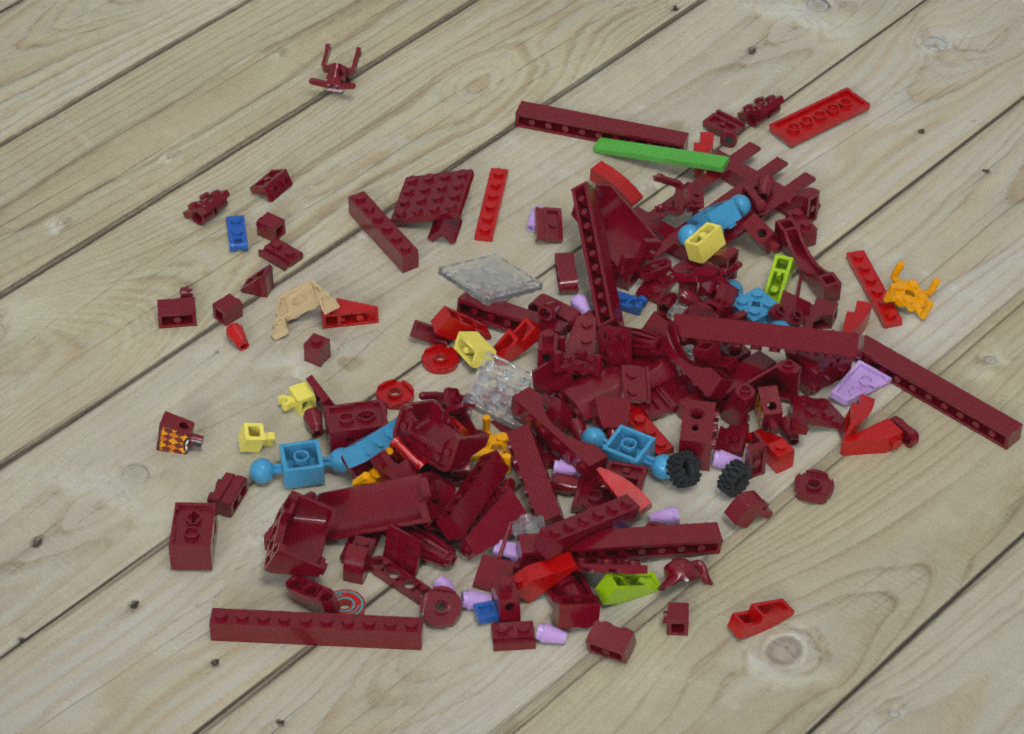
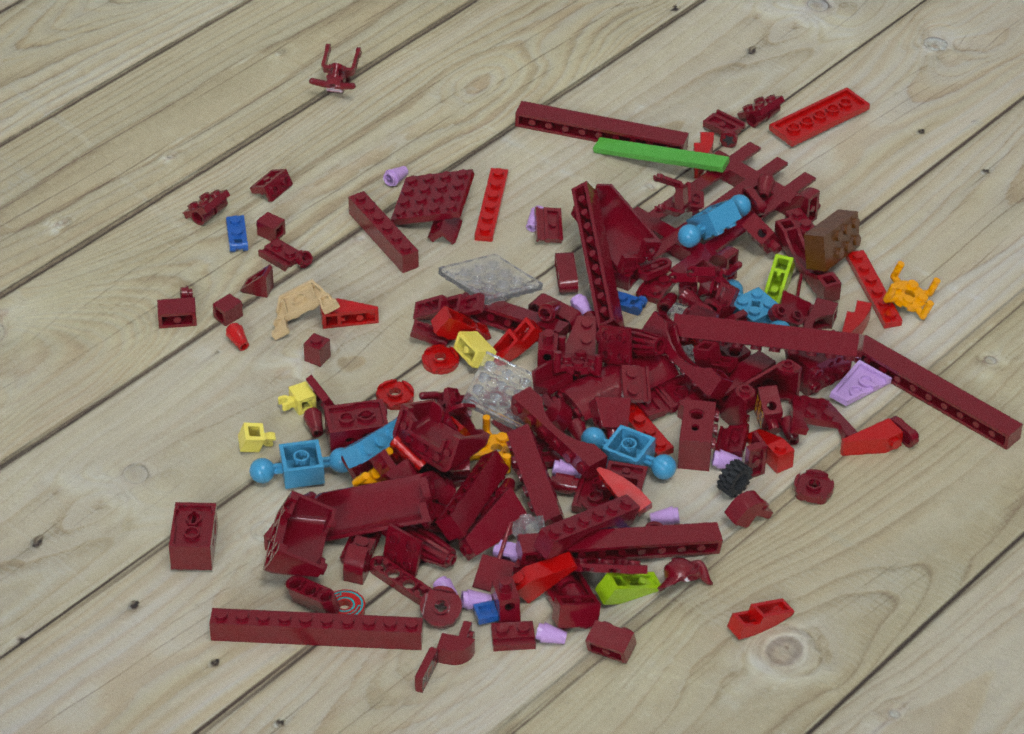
(177, 434): dark red torso -> none
(228, 494): dark red brick -> none
(307, 258): none -> dark red plate
(395, 175): none -> lavender cone
(426, 669): none -> dark red tile
(457, 649): none -> dark red brick
(467, 305): none -> dark red slope
(605, 174): red slope -> none
(677, 618): dark red brick -> none
(691, 468): black tyre -> none
(704, 242): light yellow brick -> none
(832, 240): none -> reddish brown brick
(858, 415): red slope -> none

